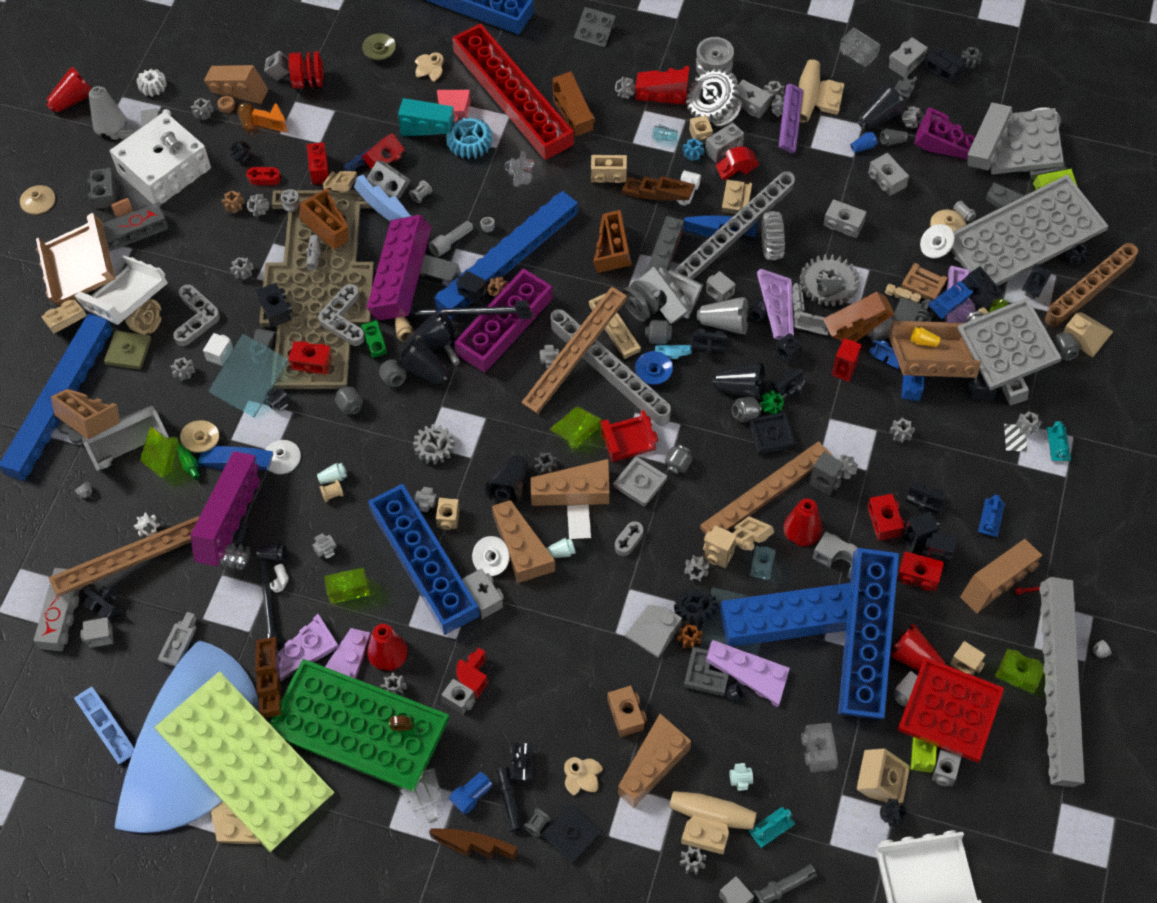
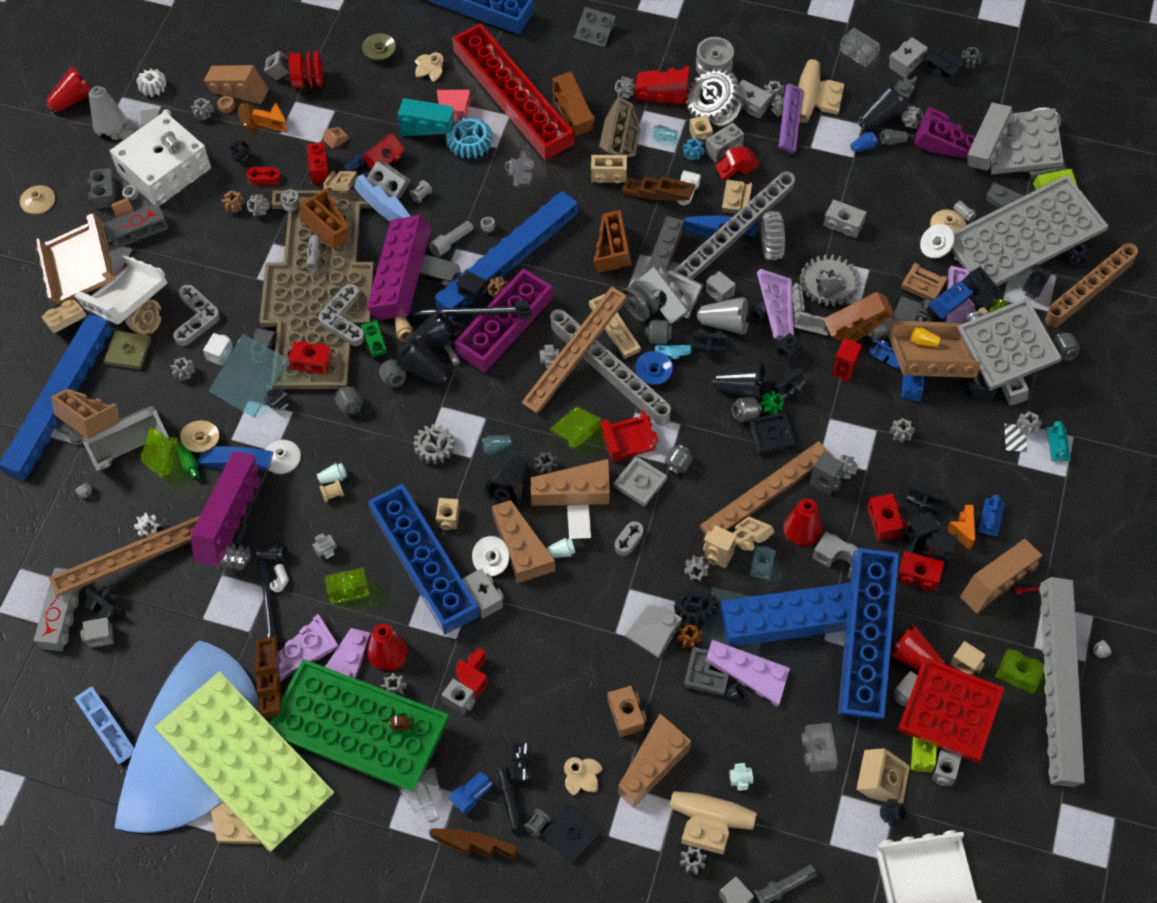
(126, 192): none -> light grey hinge
(178, 641): light grey hinge -> none
(241, 268): light grey gear -> none
(278, 313): black brick -> none
(335, 137): none -> nougat slope
(425, 499): light grey gear -> none
(495, 443): none -> clear light blue cone
(621, 130): none -> dark tan wedge
(772, 826): teal hinge -> none
(888, 174): light grey brick -> none
(900, 292): tan axle -> none
(964, 527): none -> orange slope
(1088, 333): tan slope -> none

